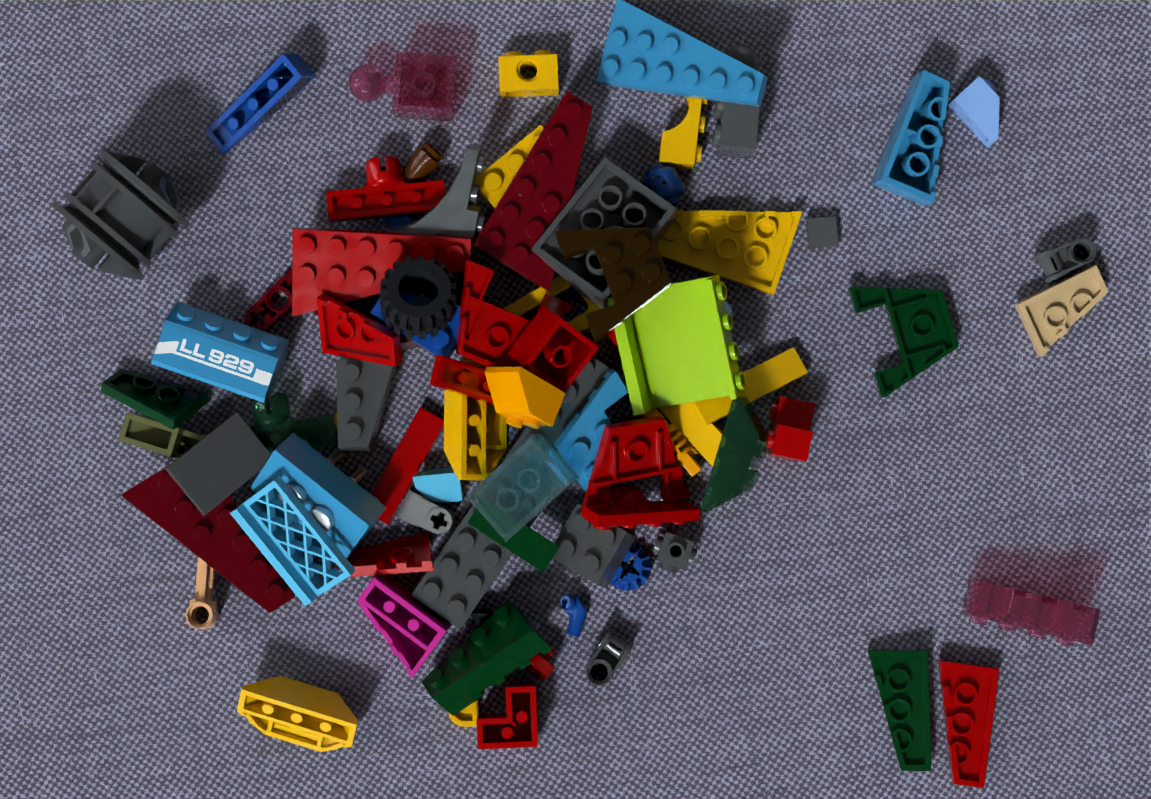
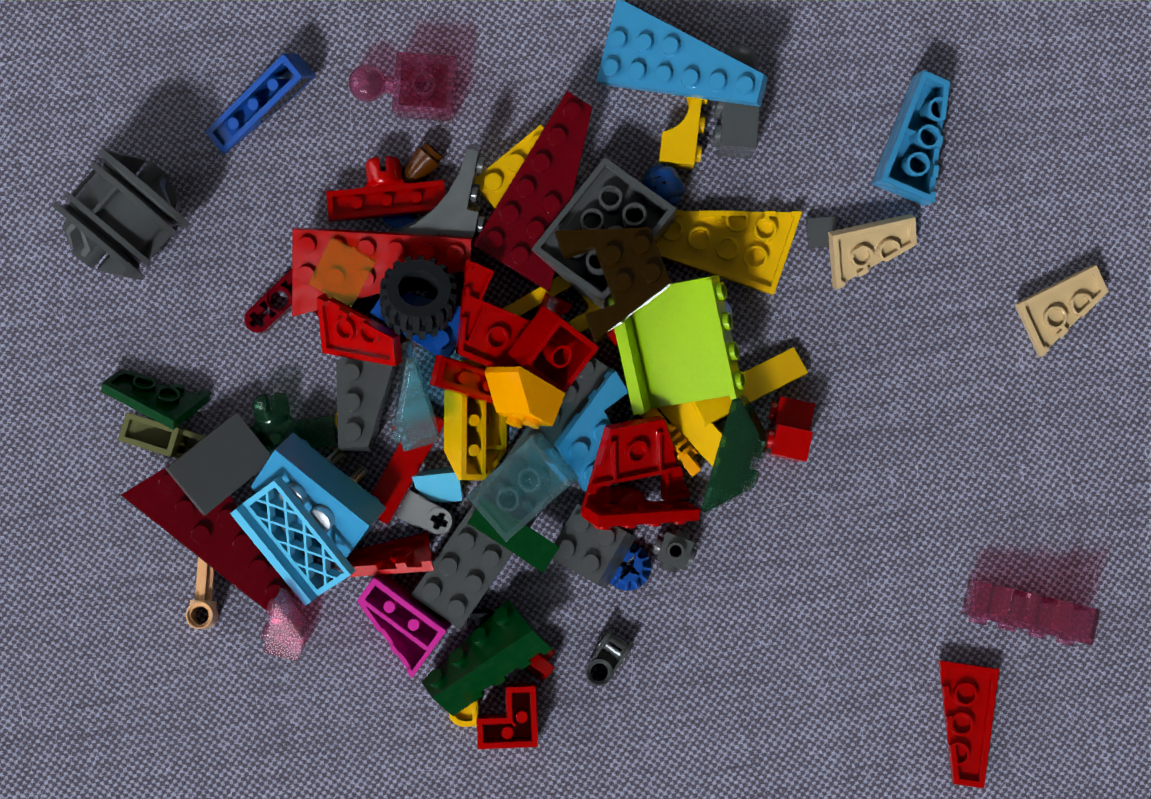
(220, 352): dark azure slope -> none
(287, 627): none -> clear pink slope
(298, 713): yellow wedge -> none
(342, 272): none -> clear yellow piece
(414, 415): none -> clear light blue slope
(514, 85): yellow brick -> none
(576, 612): blue arm -> none
(866, 245): none -> tan wing
(904, 692): dark green wing -> none
(919, 329): dark green wing -> none
(979, 110): light blue slope -> none
(1061, 260): dark grey piece -> none

